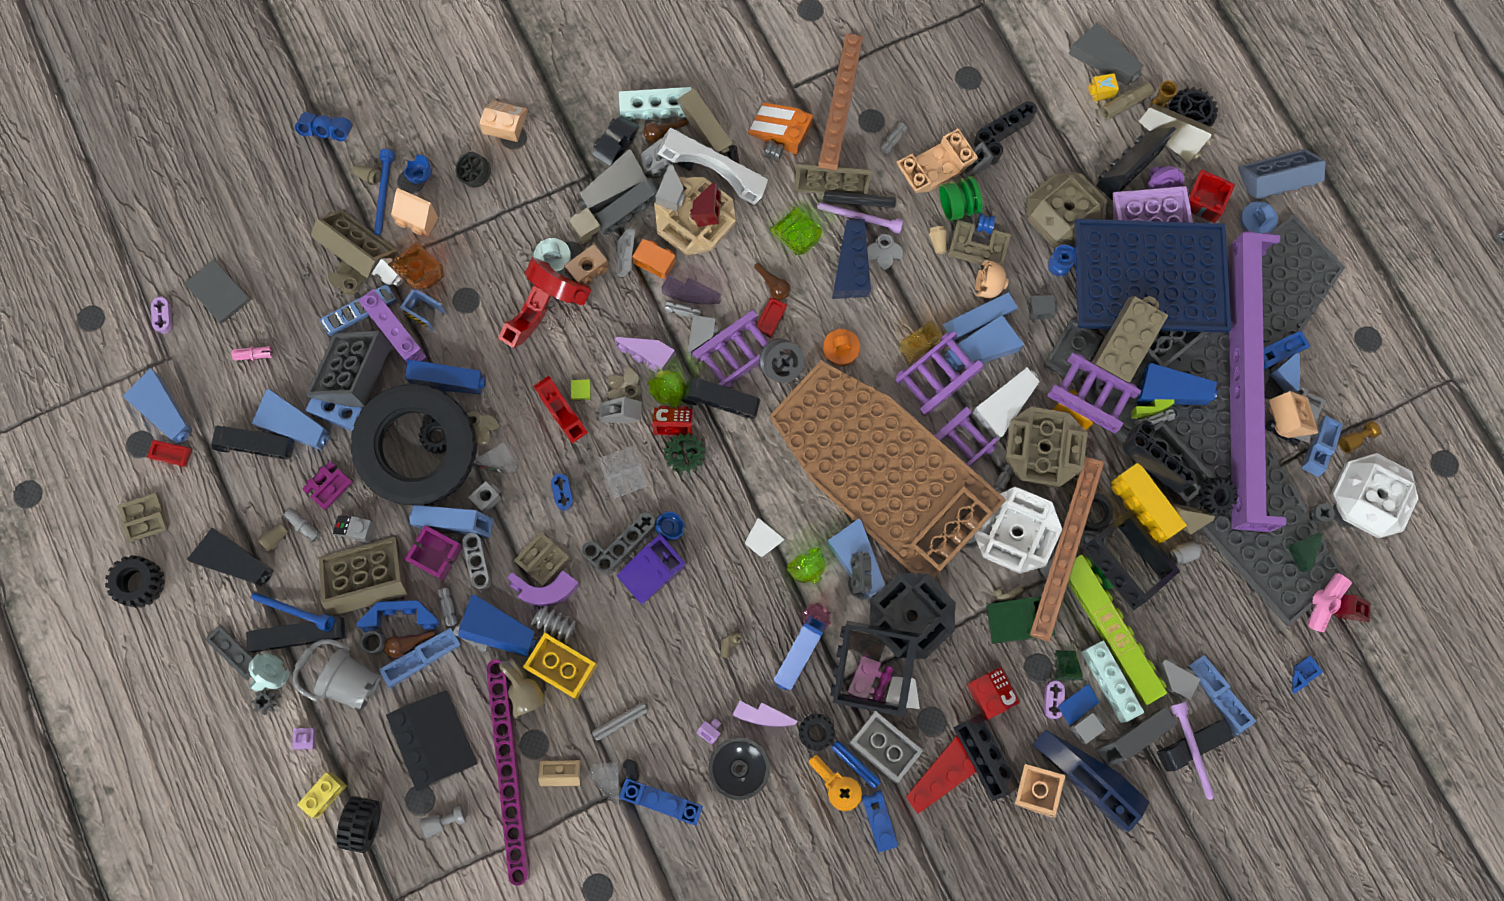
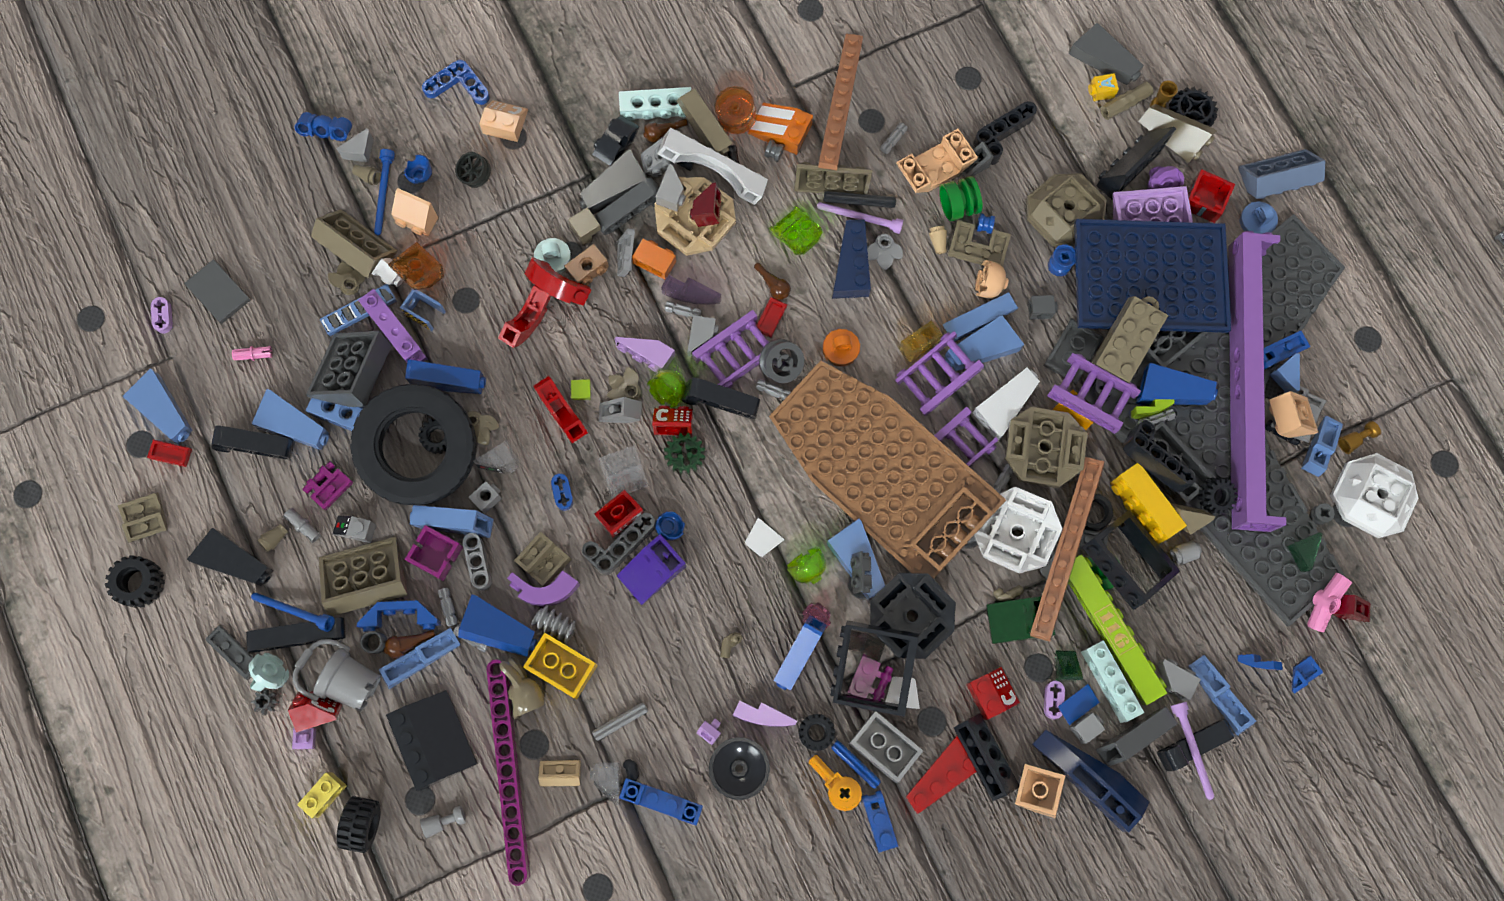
(309, 713): none -> slope
(358, 147): none -> light grey slope
(461, 77): none -> blue beam
(619, 513): none -> red slope
(735, 110): none -> clear orange wheel
(772, 389): none -> light grey axle
(1255, 661): none -> blue slope

